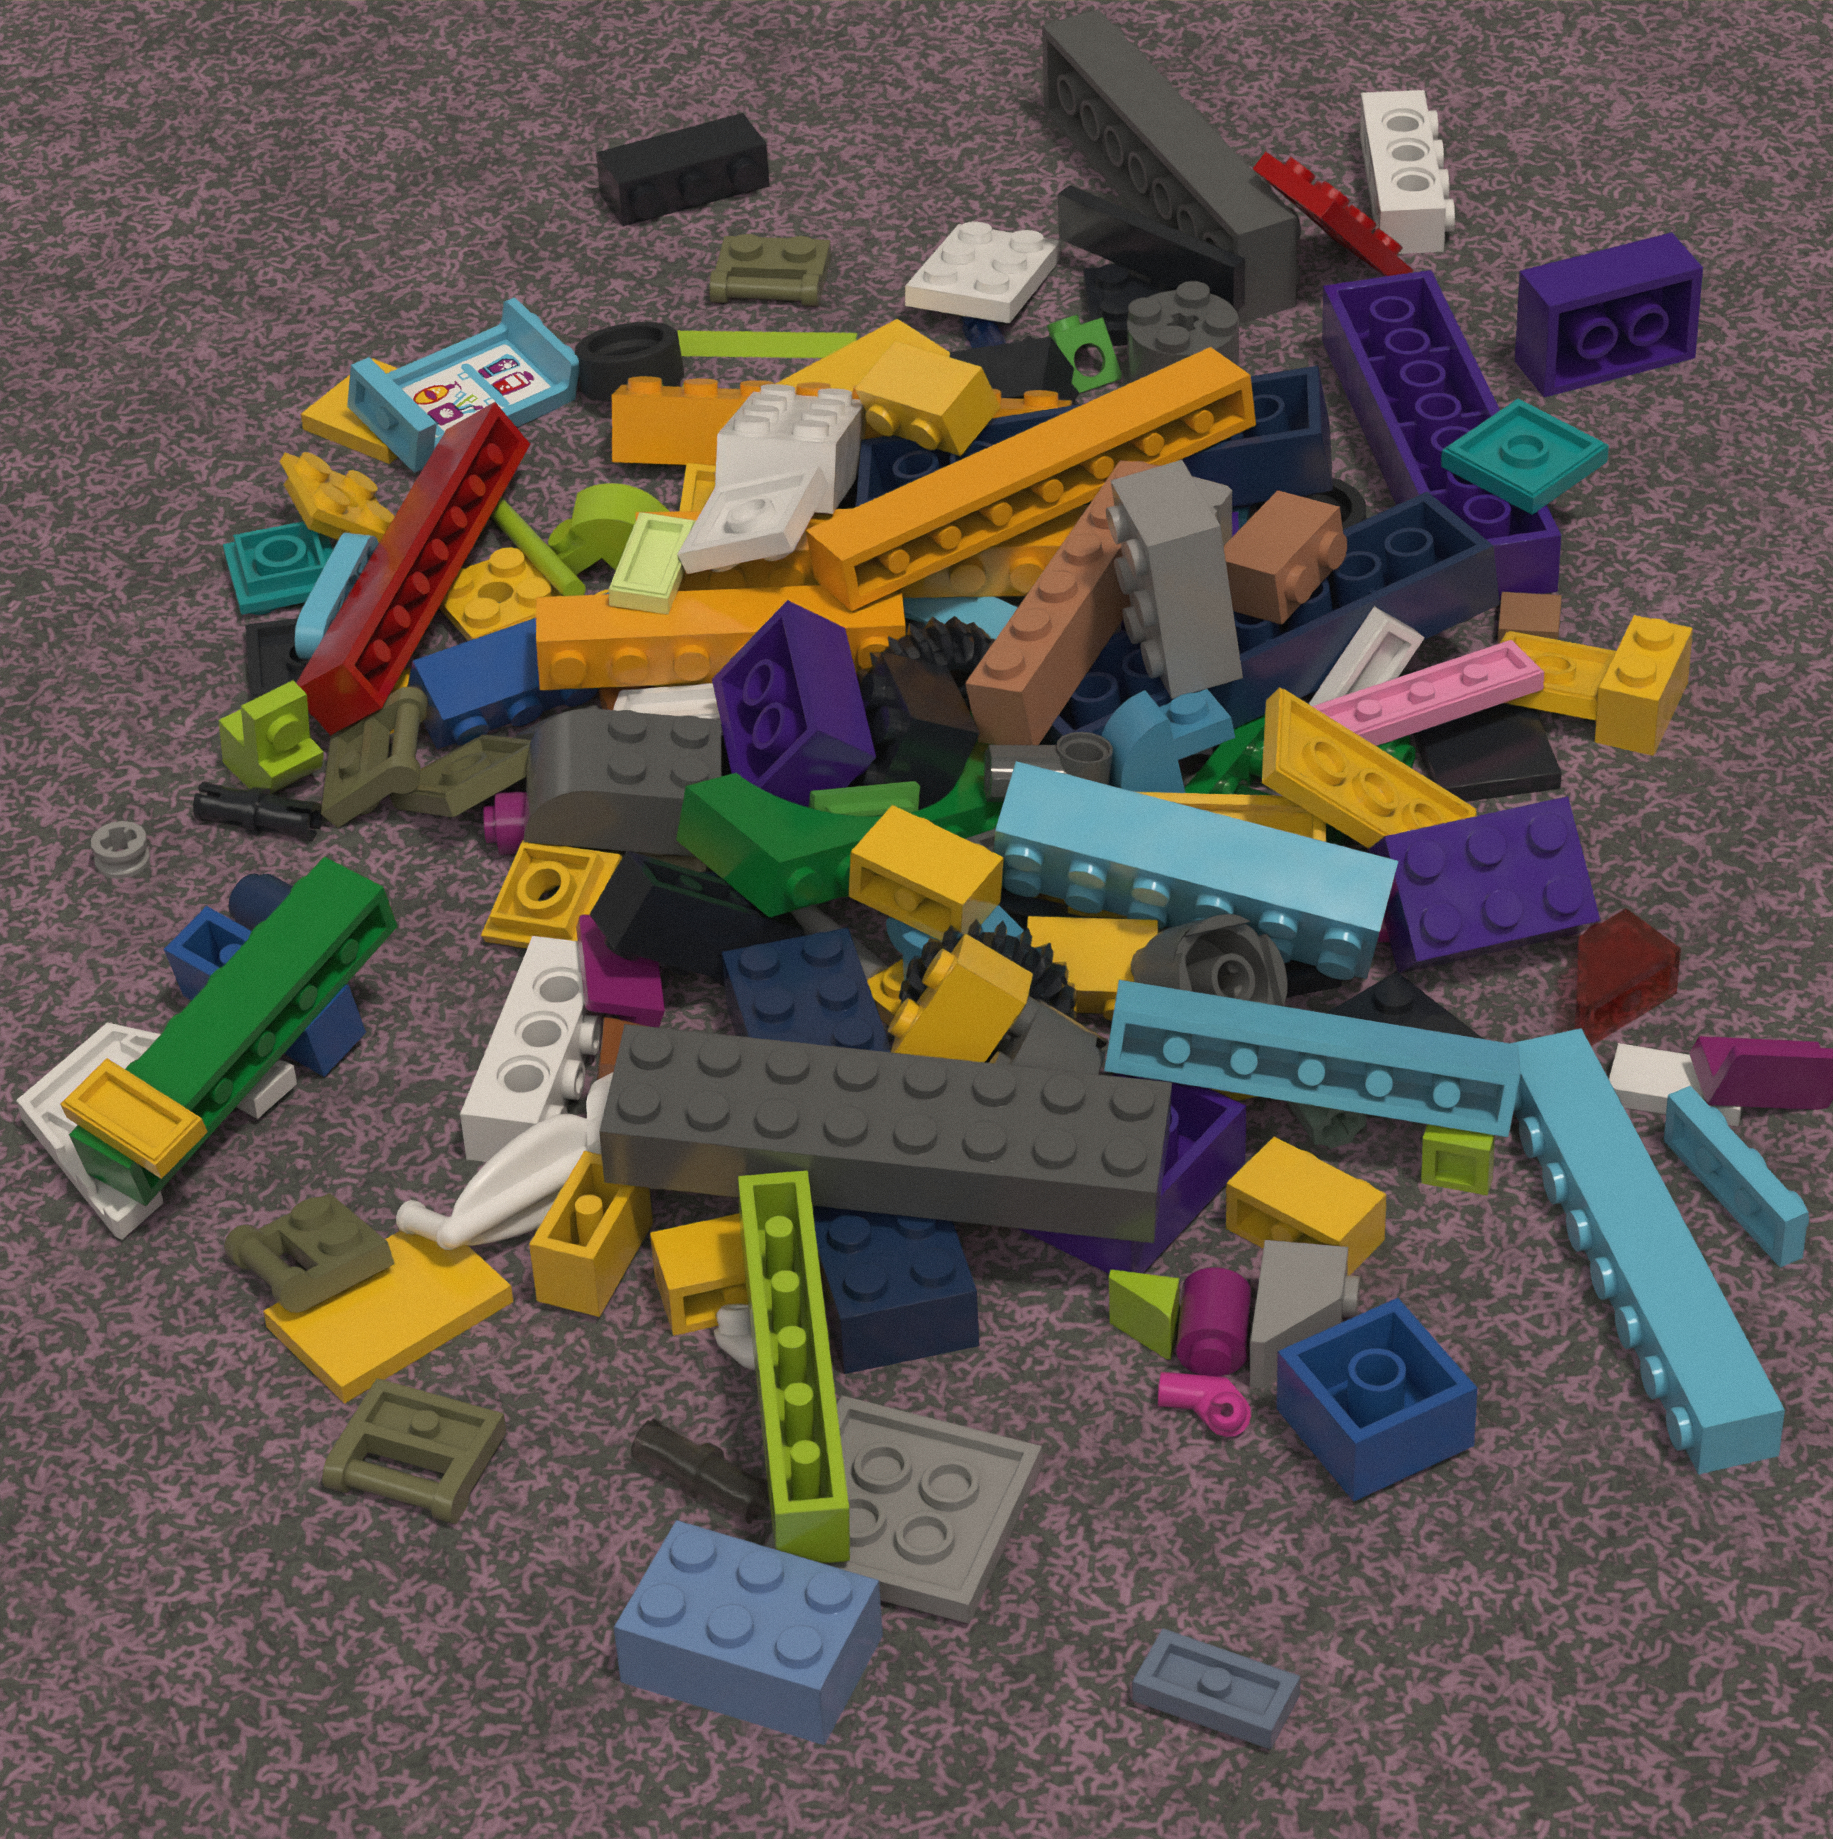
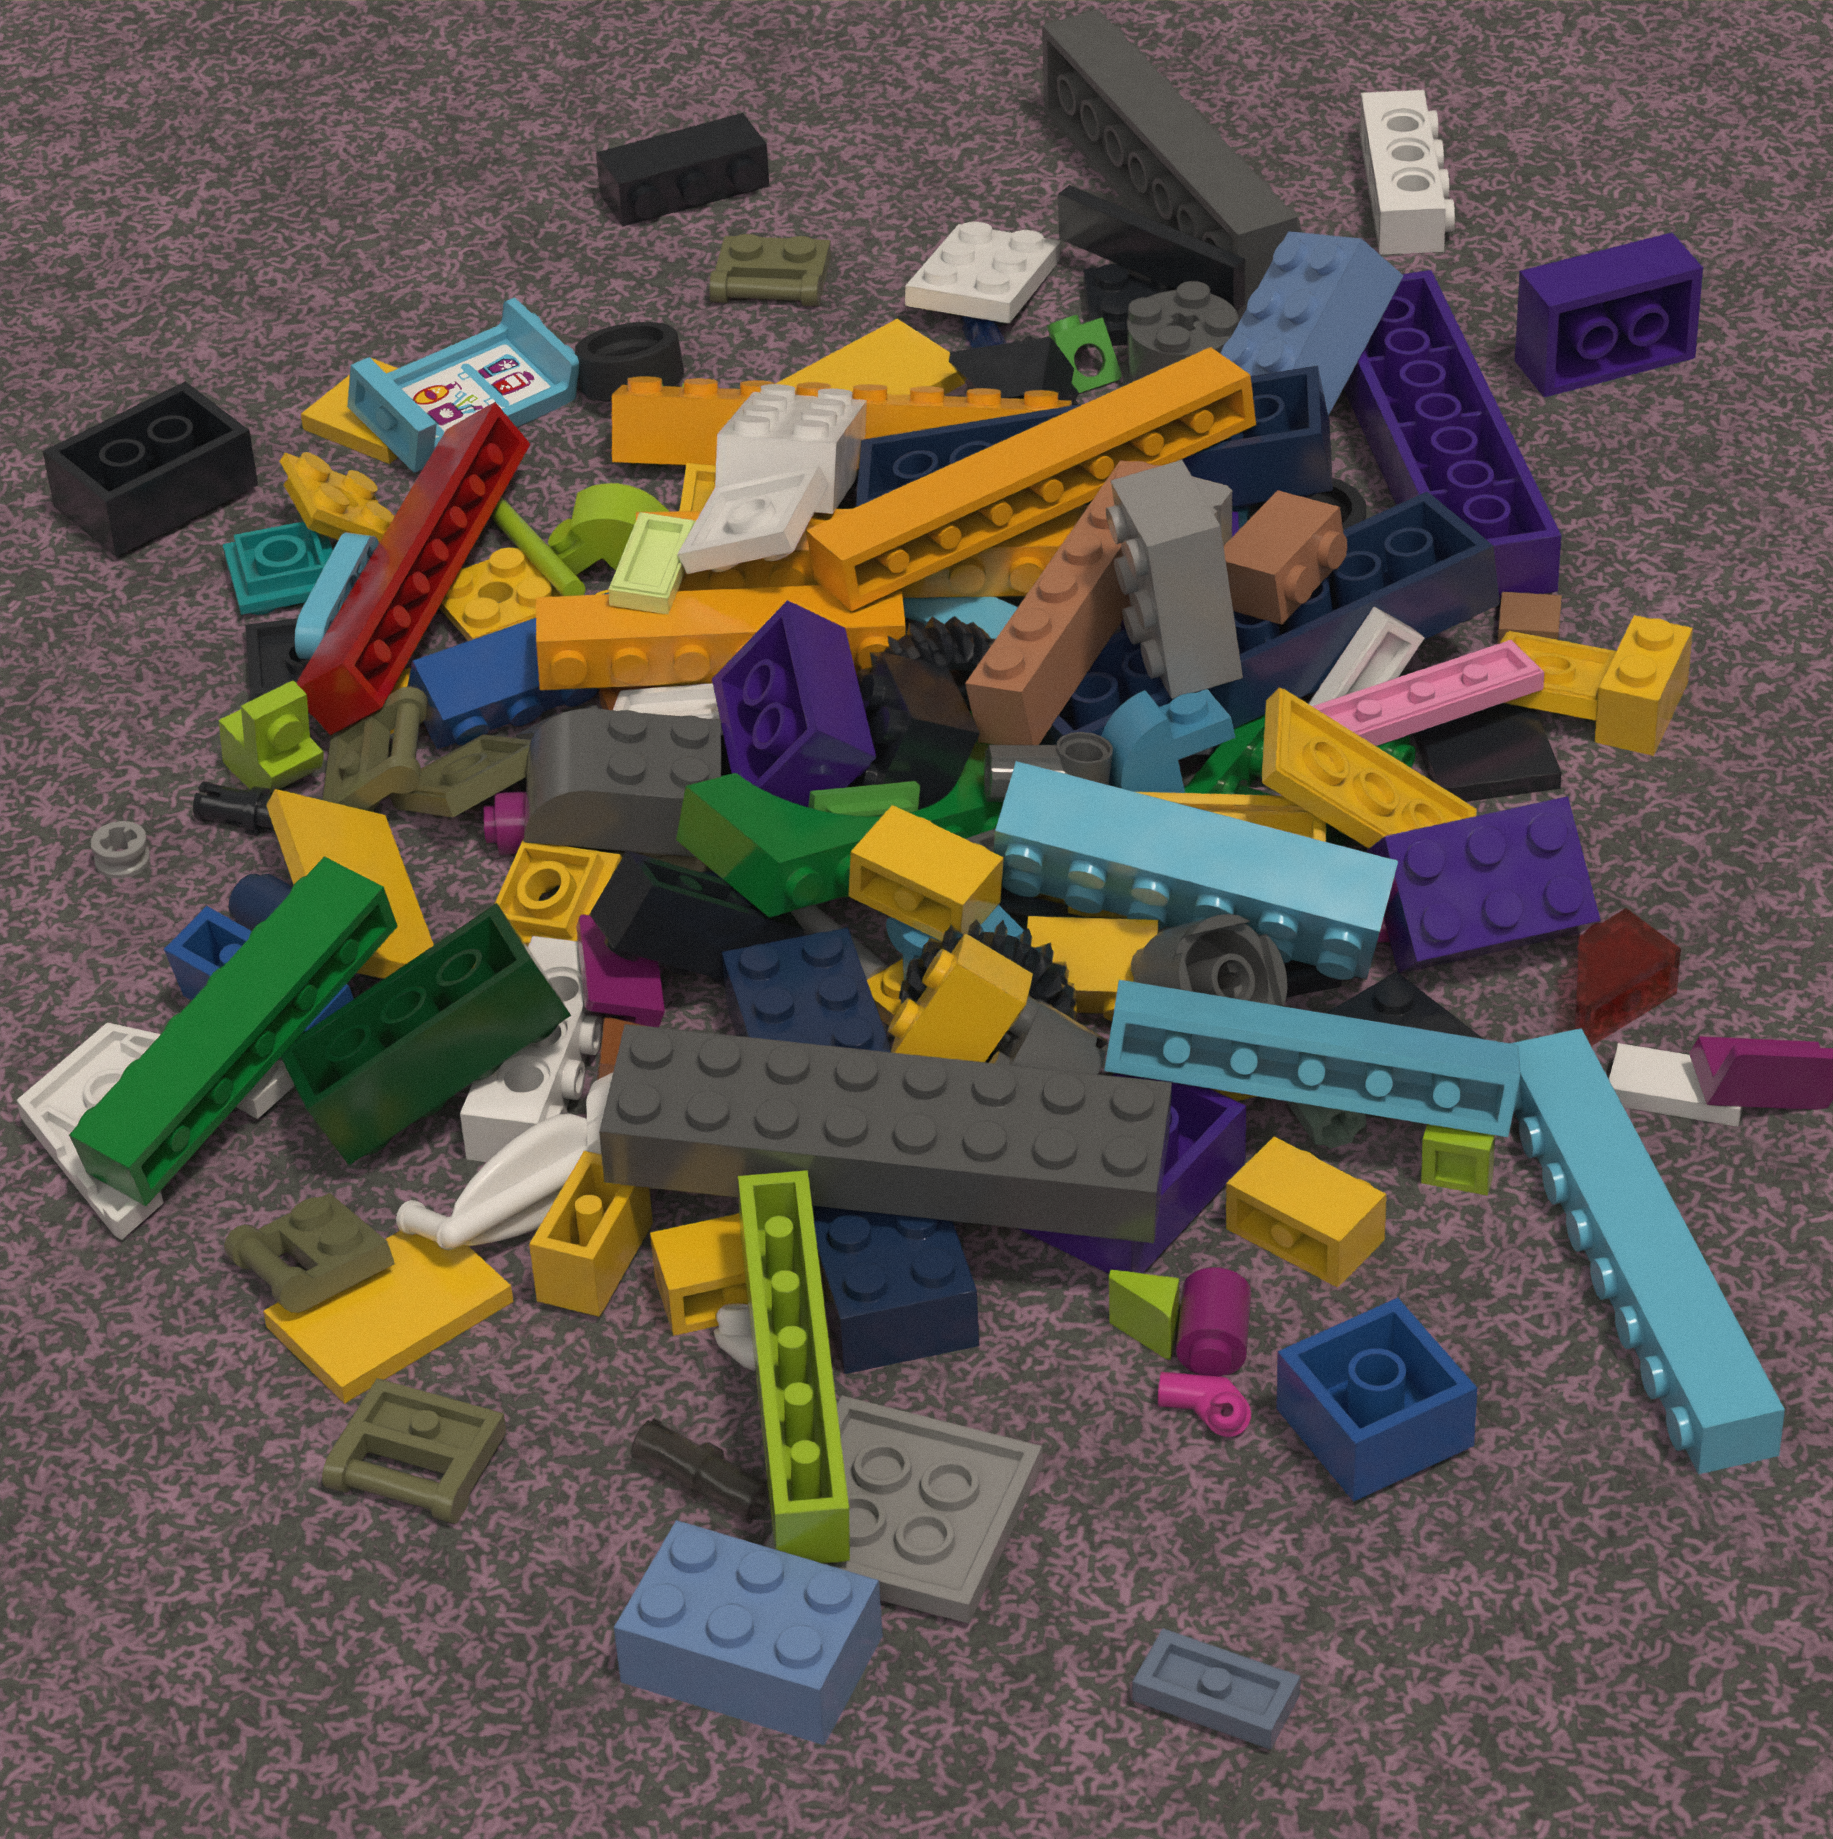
(134, 1118): yellow tile -> none
(150, 468): none -> black brick
(364, 844): none -> yellow tile
(423, 1035): none -> dark green brick
(762, 343): lime sticker -> none
(927, 398): yellow brick -> none
(1298, 1295): light grey slope -> none
(1314, 309): none -> medium blue brick
(1330, 212): red plate -> none
(1525, 456): teal tile -> none
(1736, 1176): medium azure plate -> none

